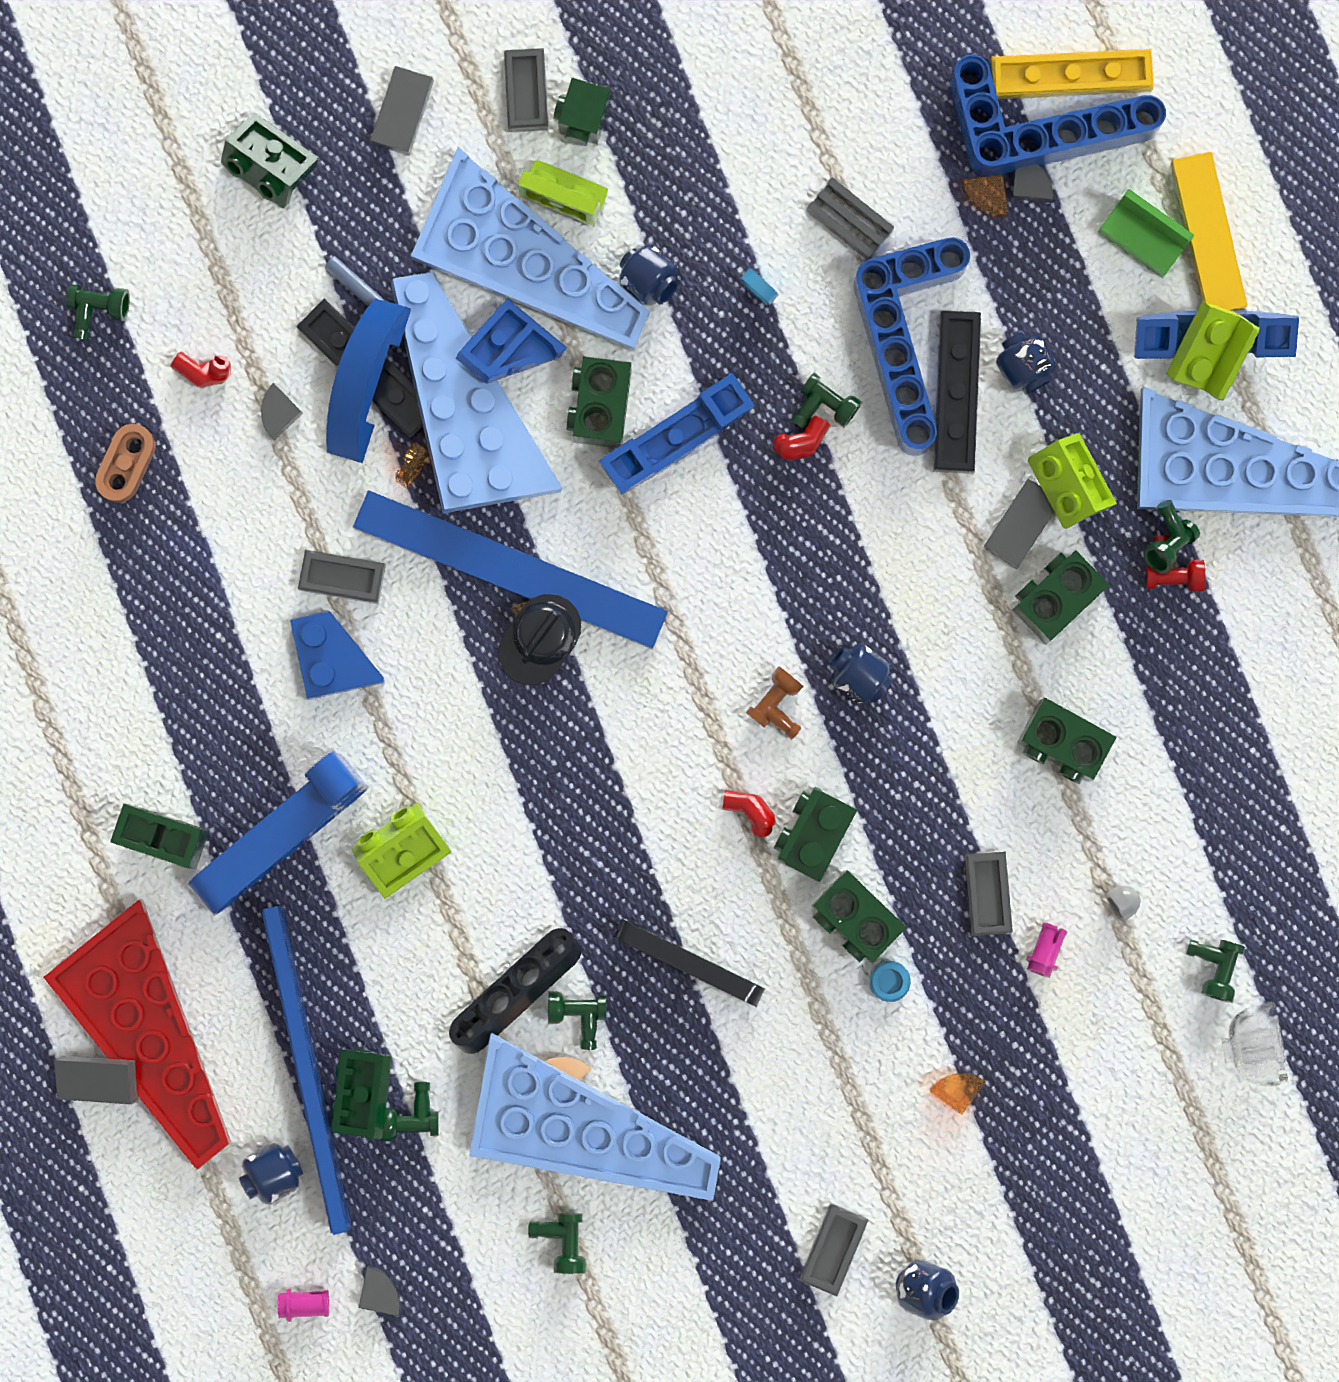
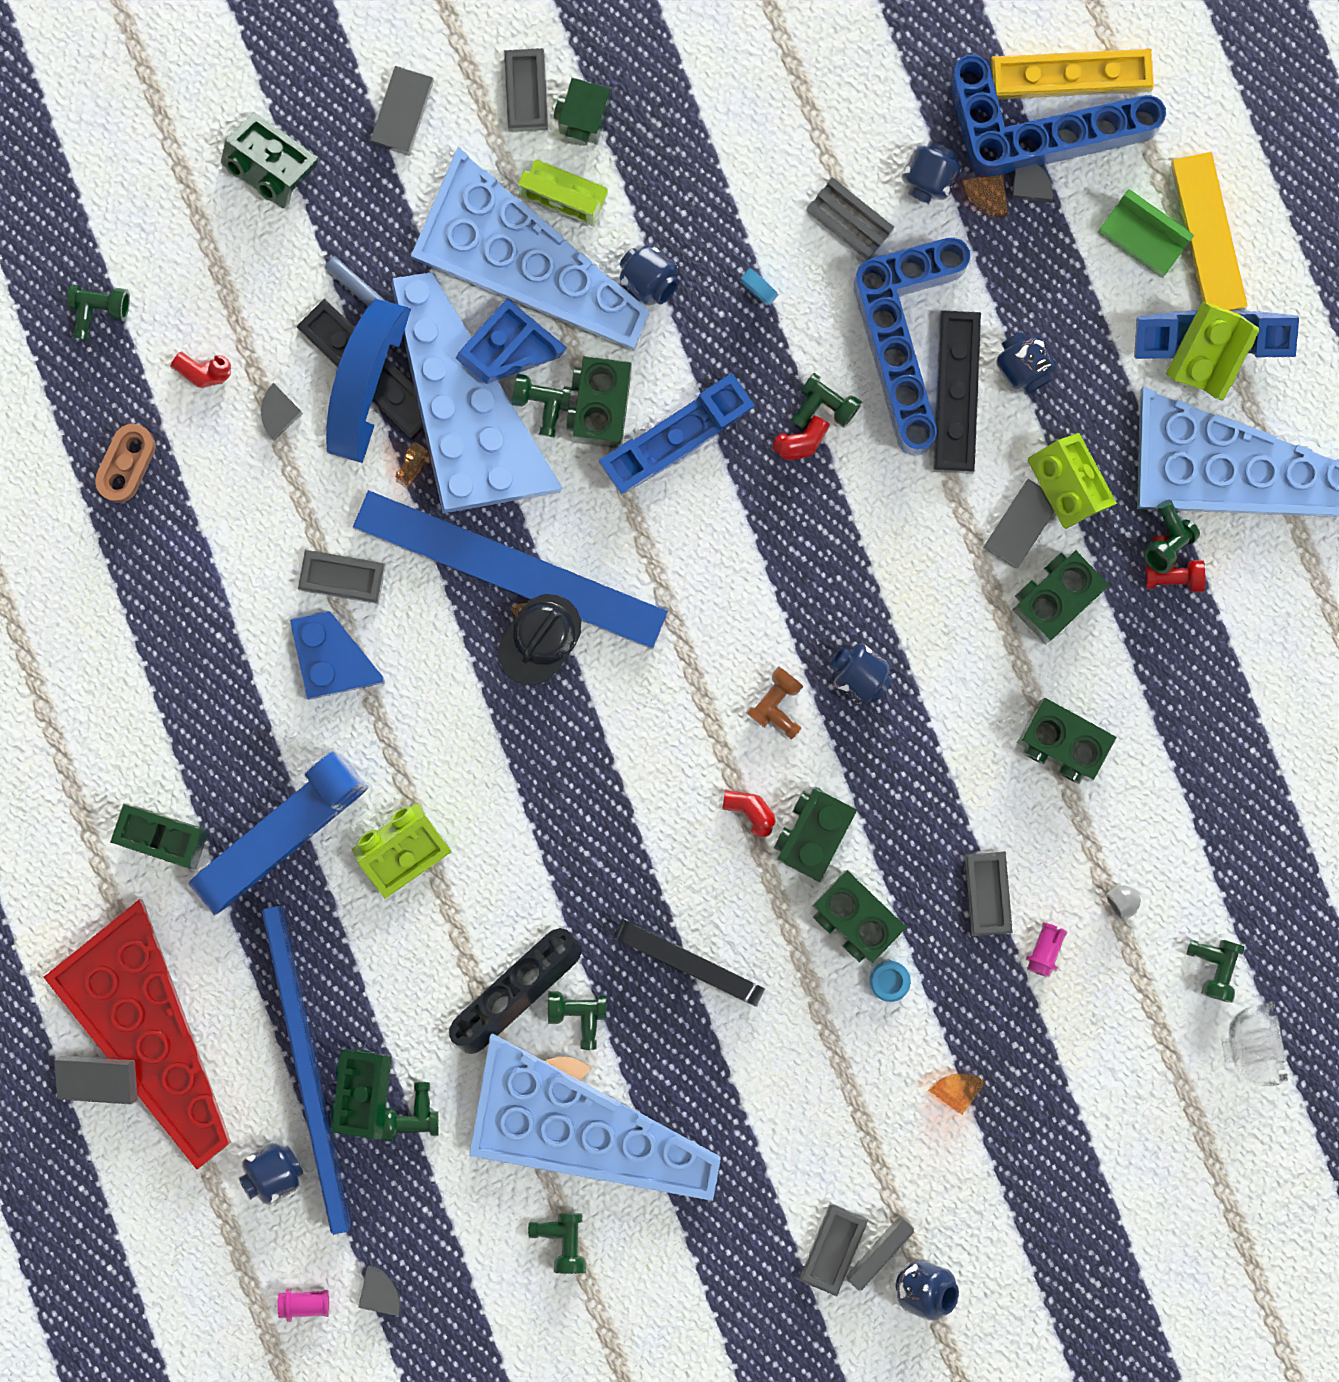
(553, 400): none -> dark green piece
(880, 1253): none -> dark grey tile
(931, 172): none -> dark blue head

